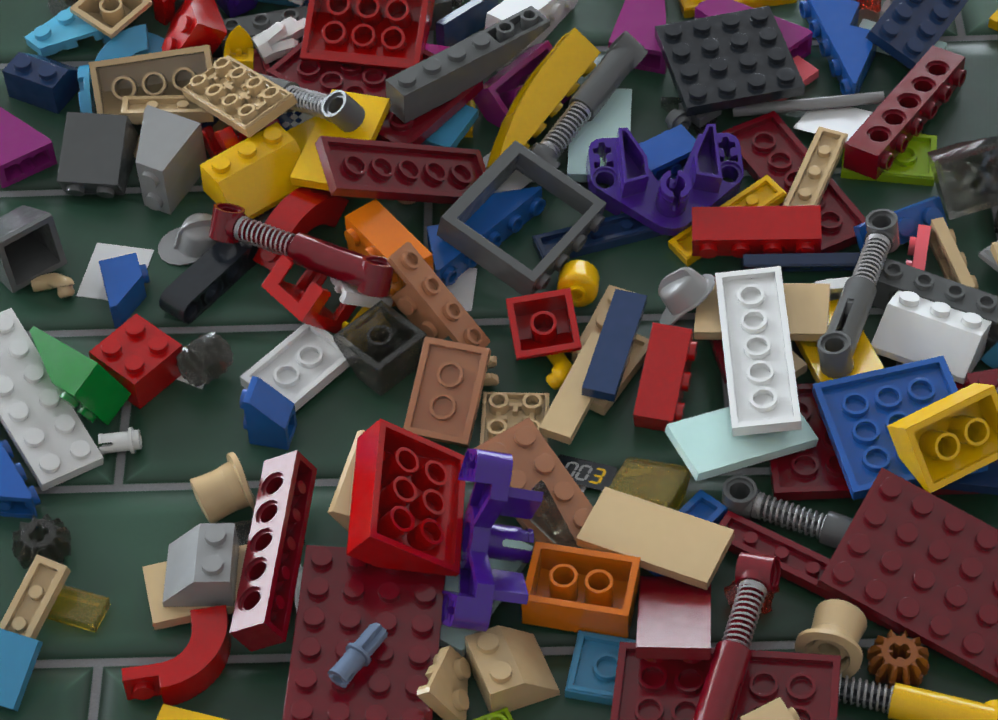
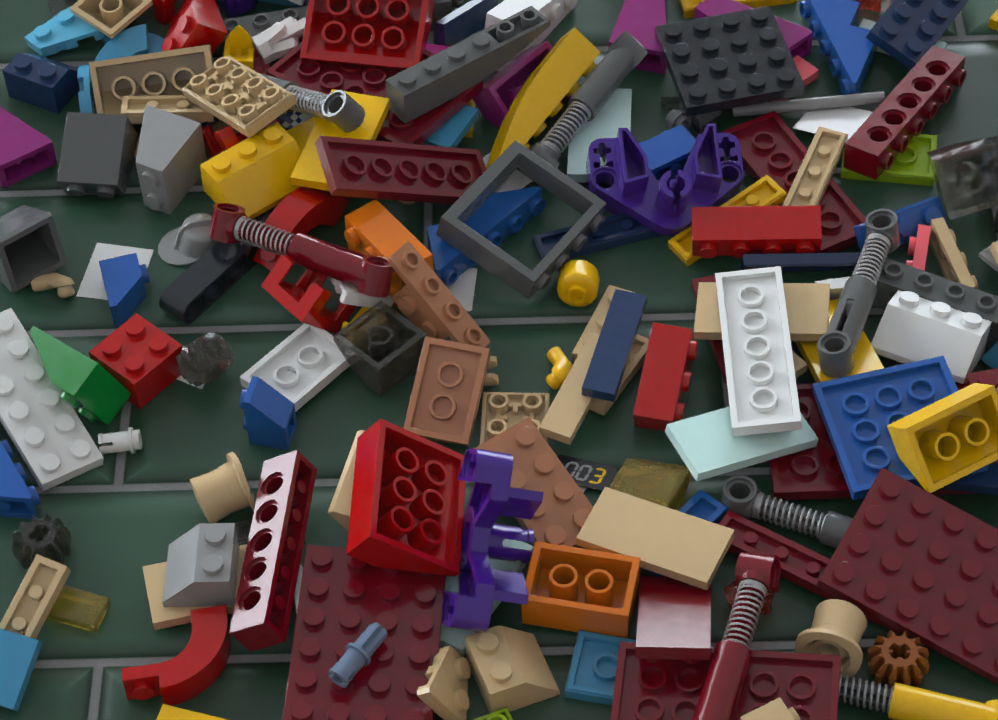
(543, 324): red slope -> none
(550, 521): clear smoke tile -> none
(683, 292): light grey piece -> none

